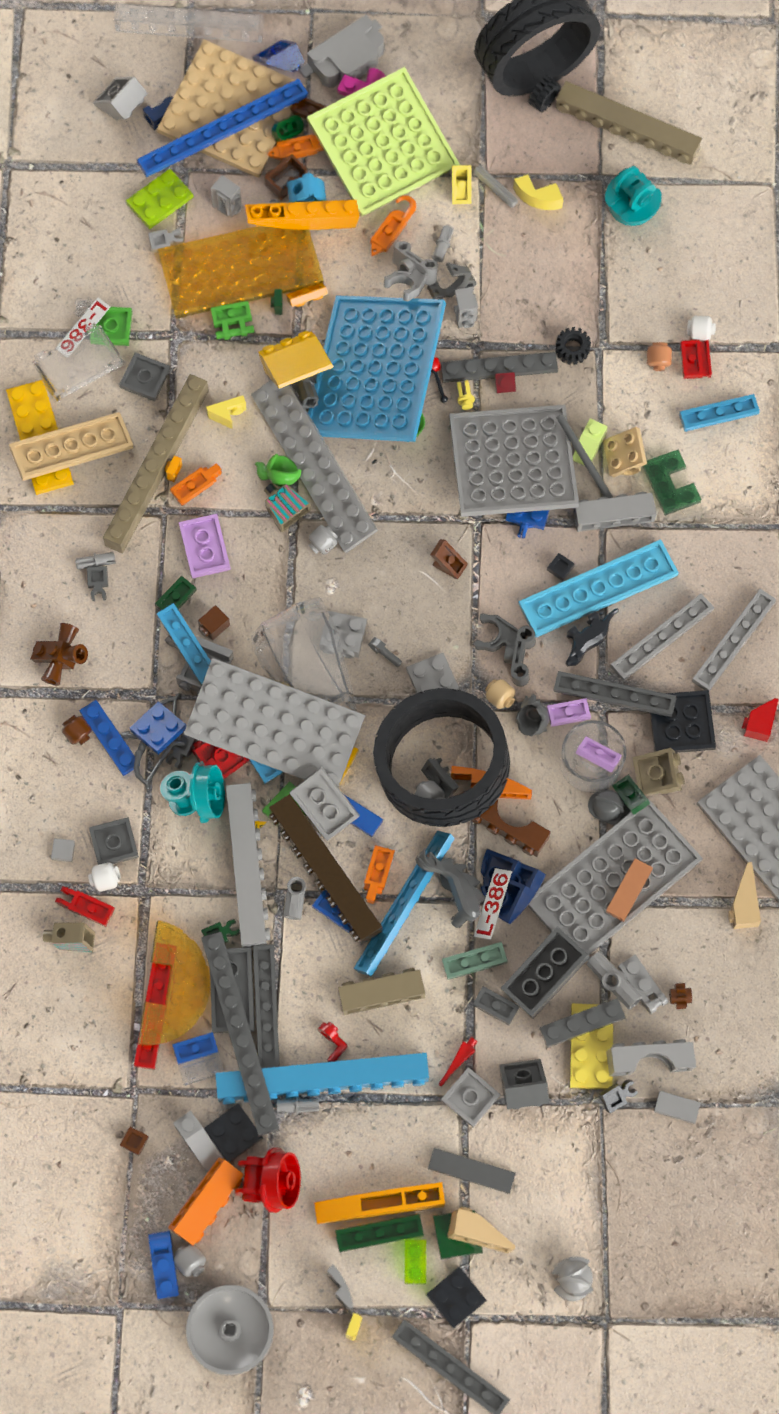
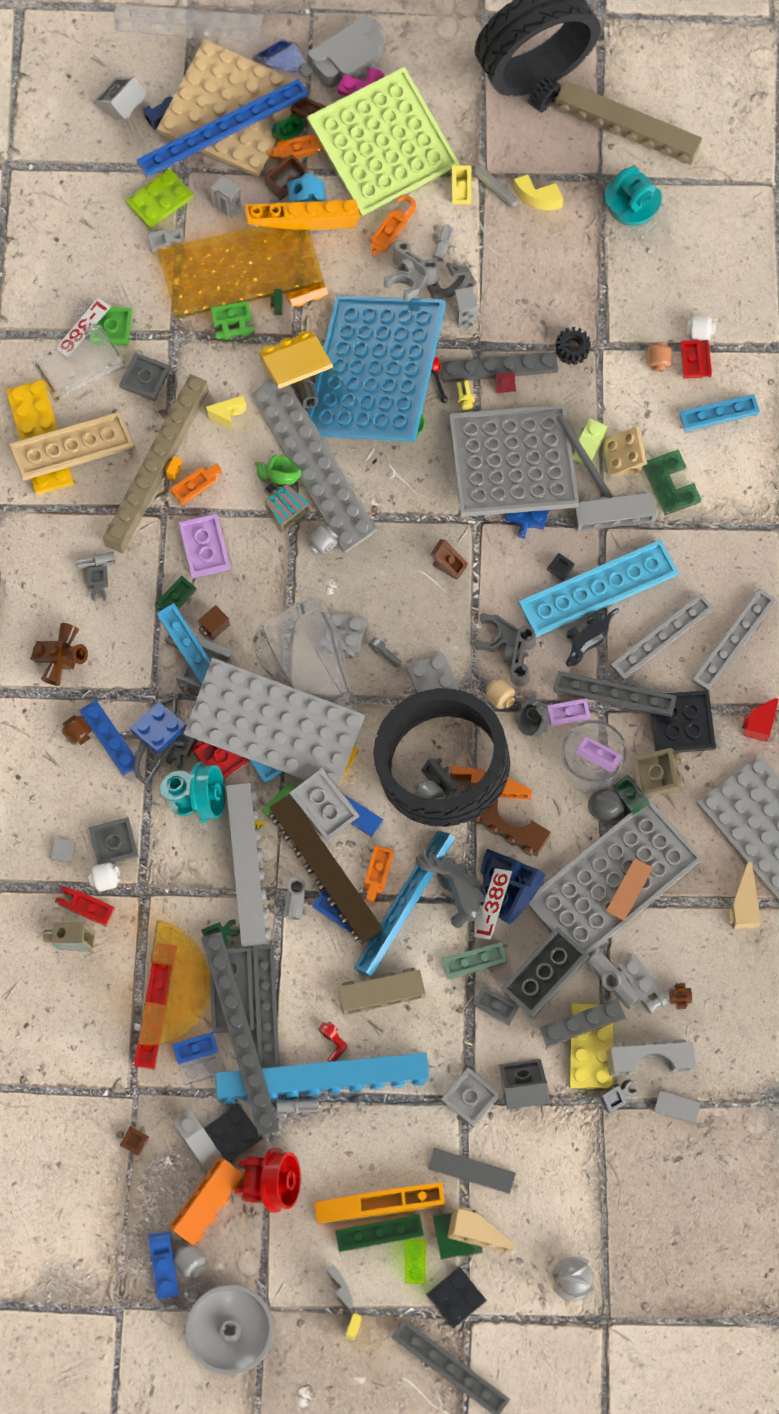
(462, 1055): red piece -> none

